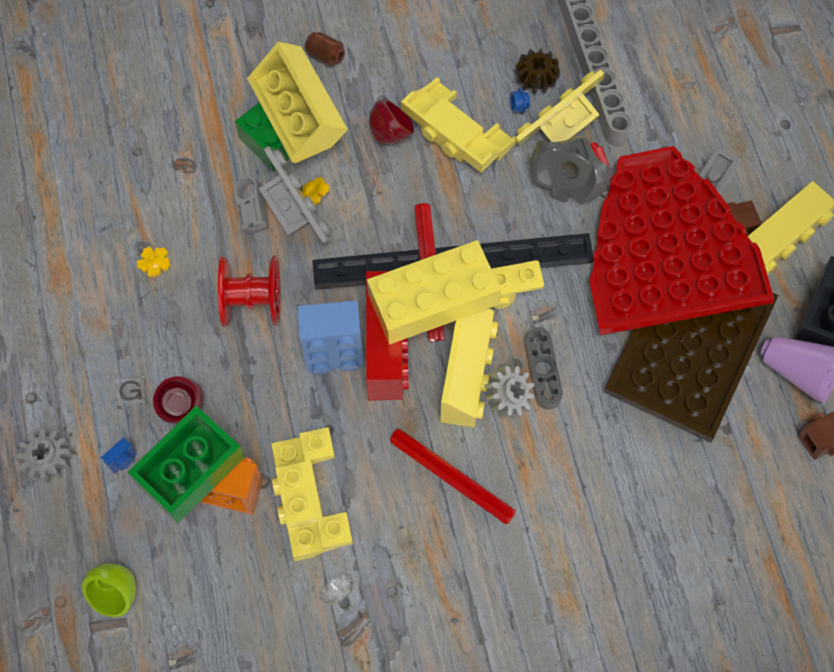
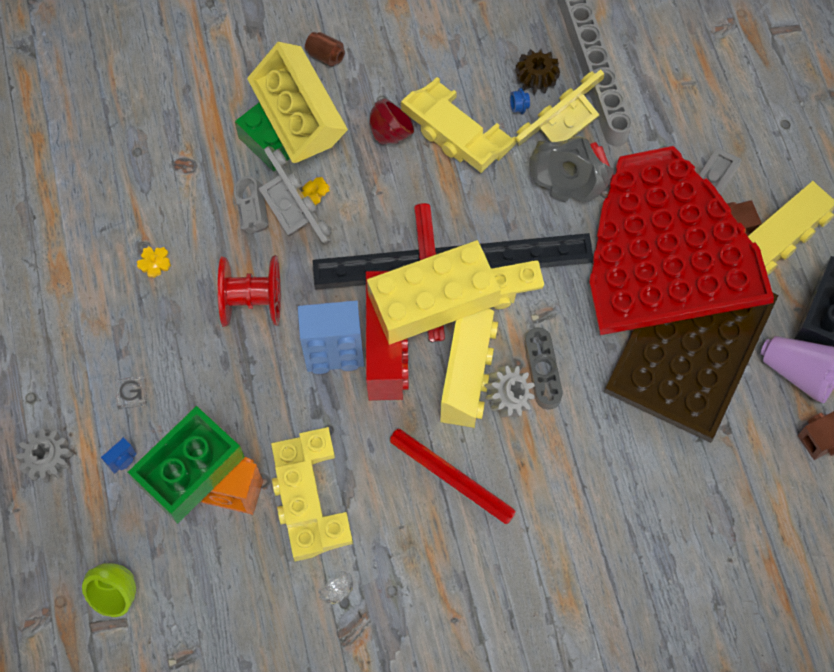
(176, 398): dark red hat -> none

